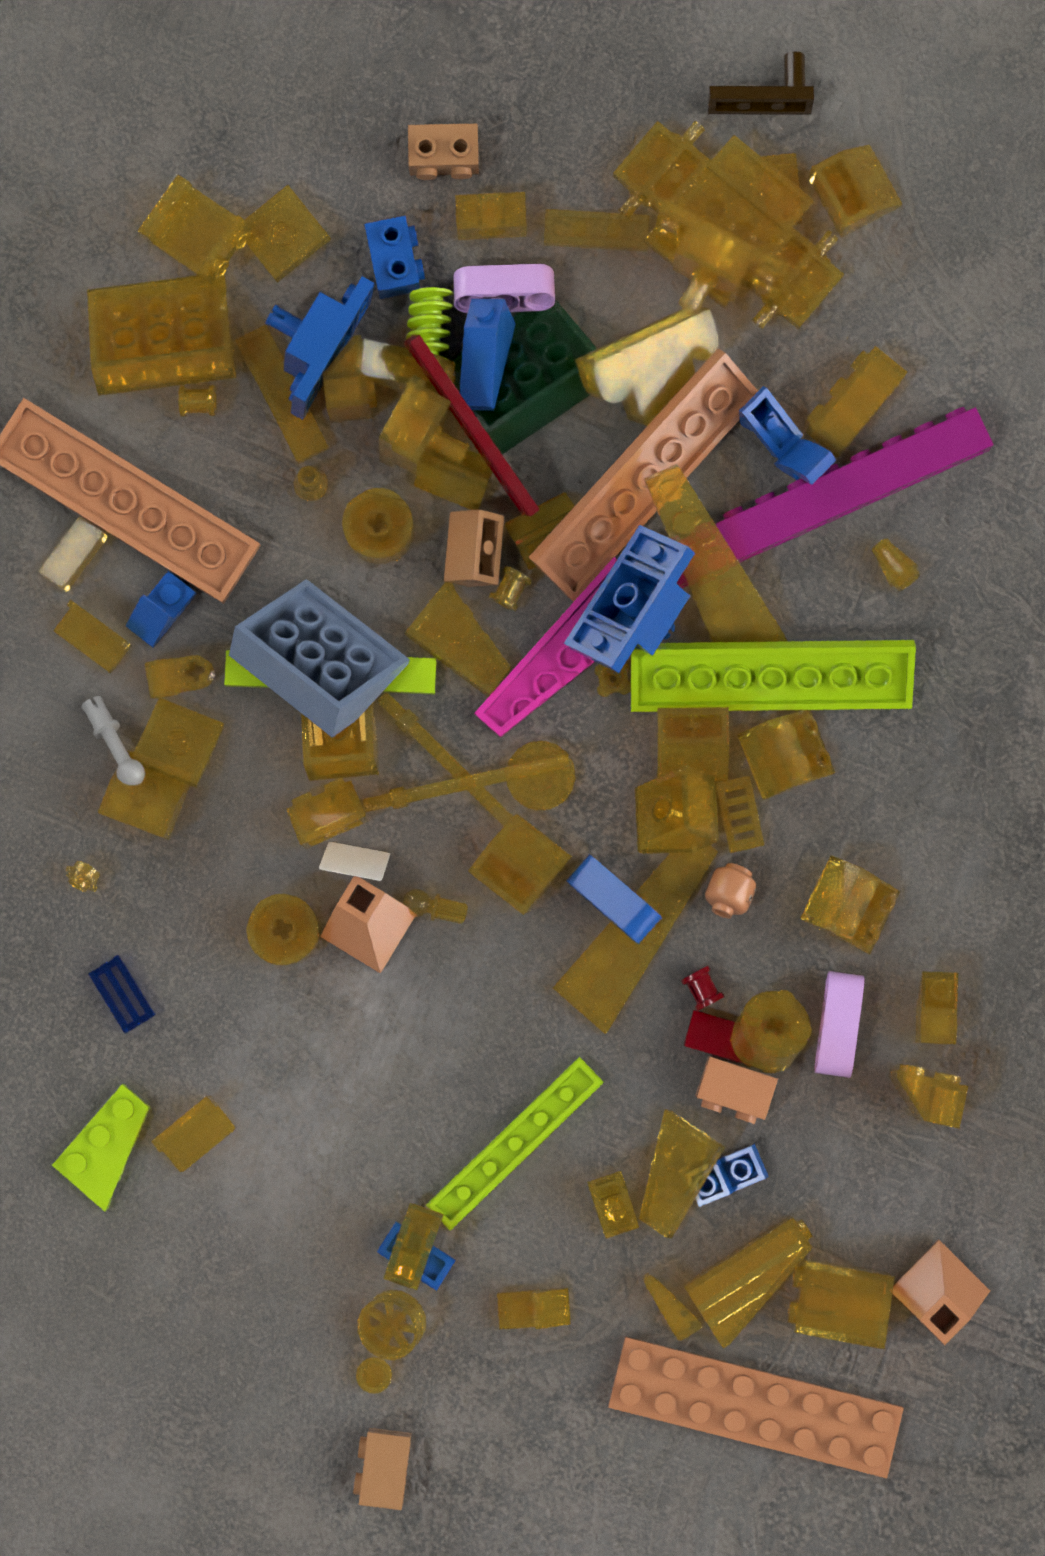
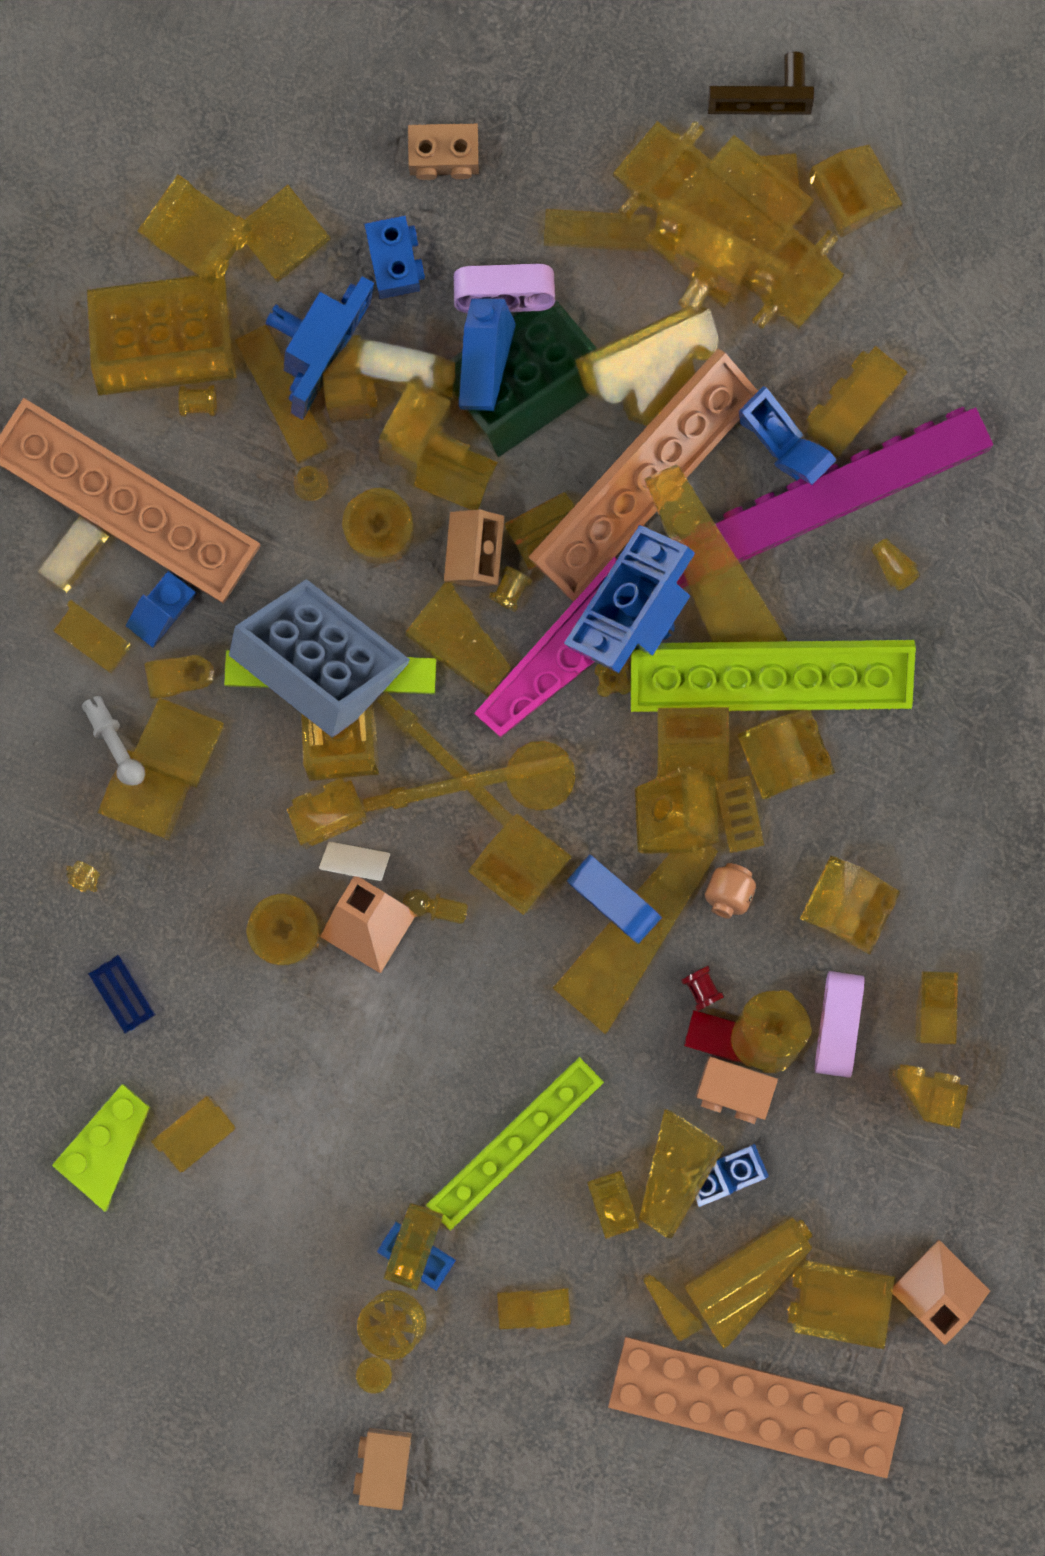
(429, 317): lime piece -> none
(471, 425): dark red tile -> none
(491, 215): clear yellow brick -> none

